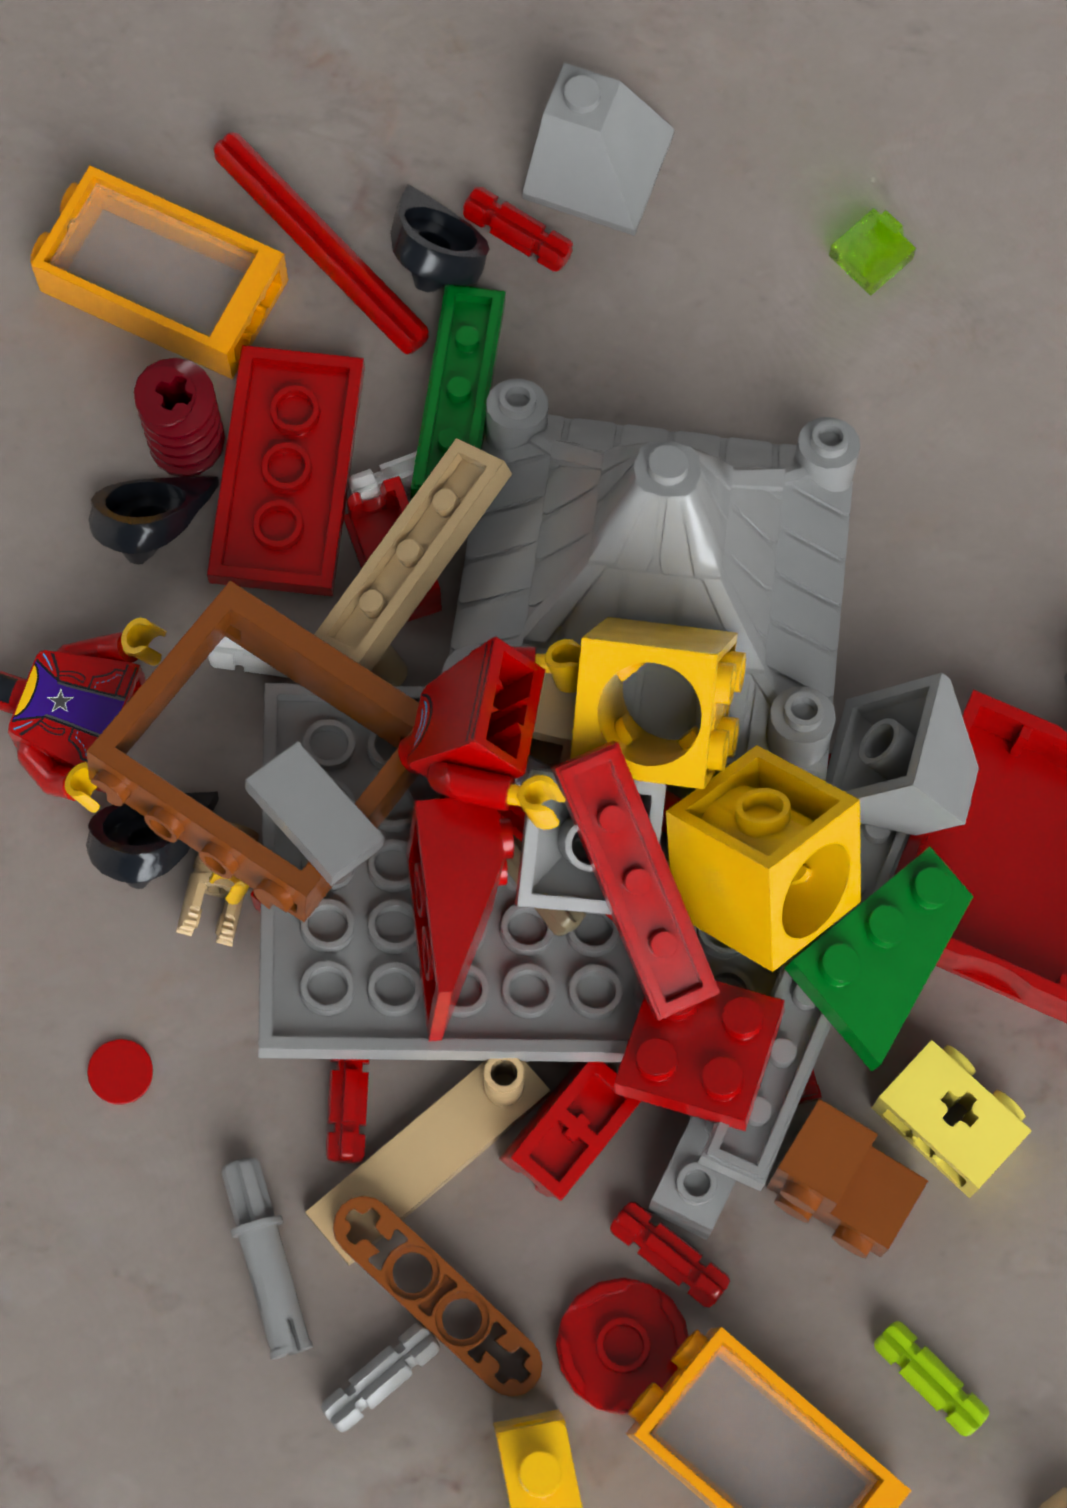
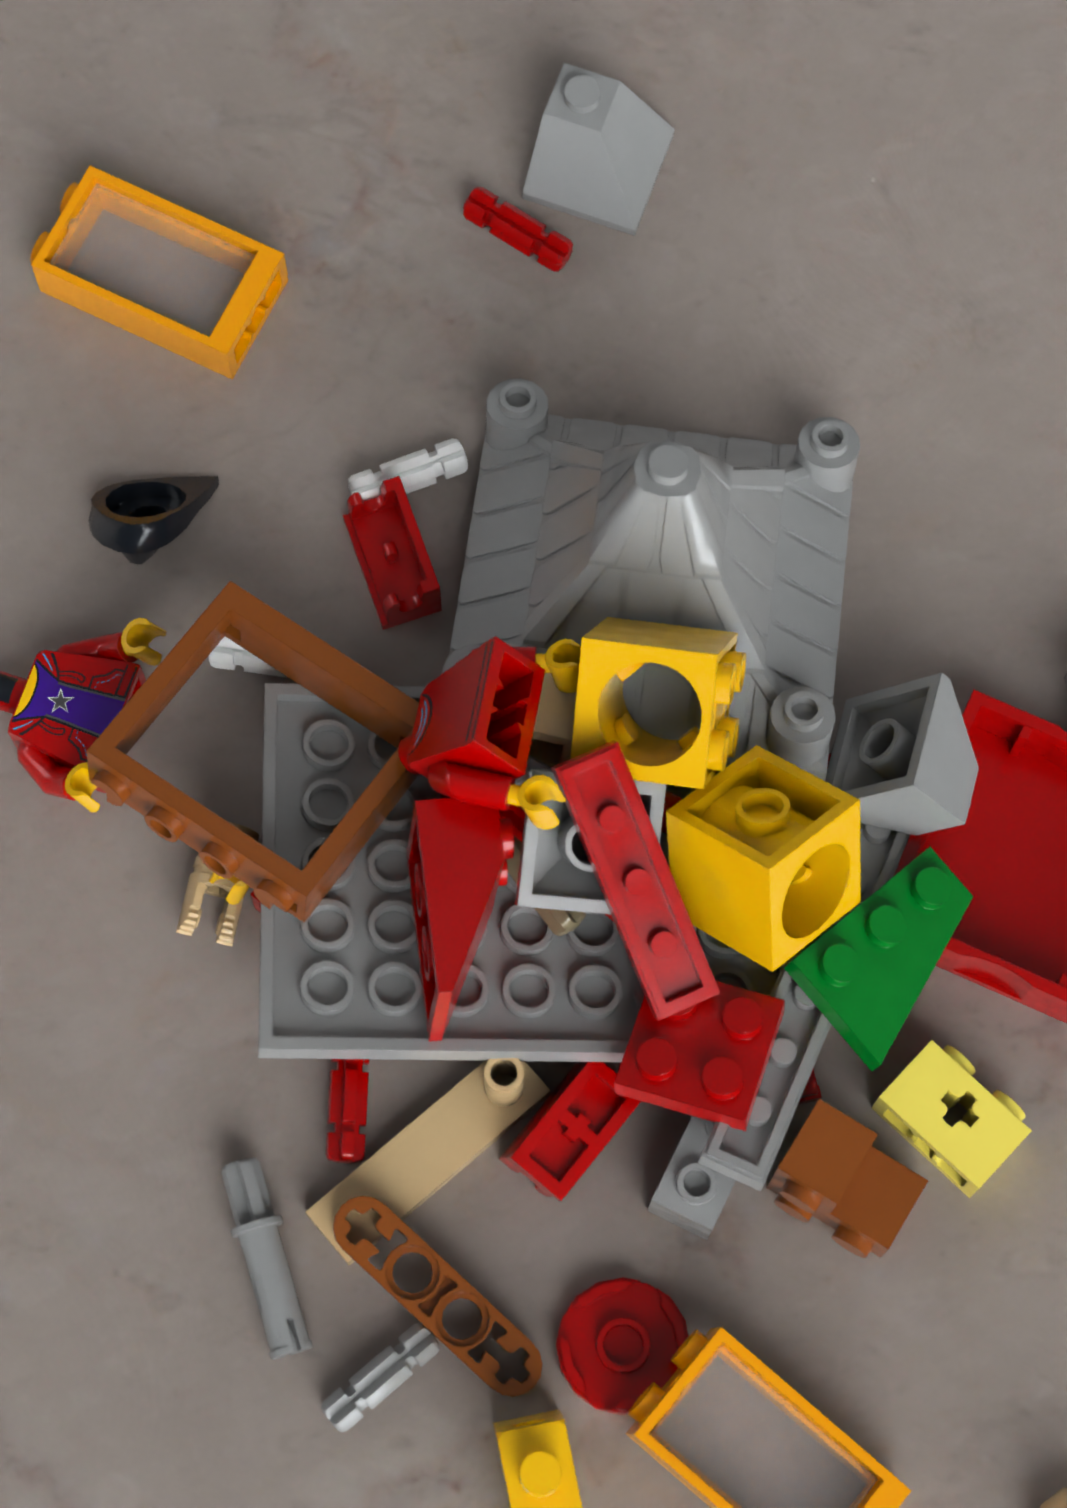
(120, 1071): red piece -> none
(129, 850): black piece -> none
(179, 416): dark red piece -> none
(286, 471): red plate -> none
(314, 813): light grey tile -> none
(321, 243): red axle -> none
(413, 559): tan piece -> none
(436, 243): black piece -> none
(459, 374): green tile -> none
(670, 1254): red axle -> none
(873, 250): clear neon green tile -> none
(931, 1378): lime axle -> none

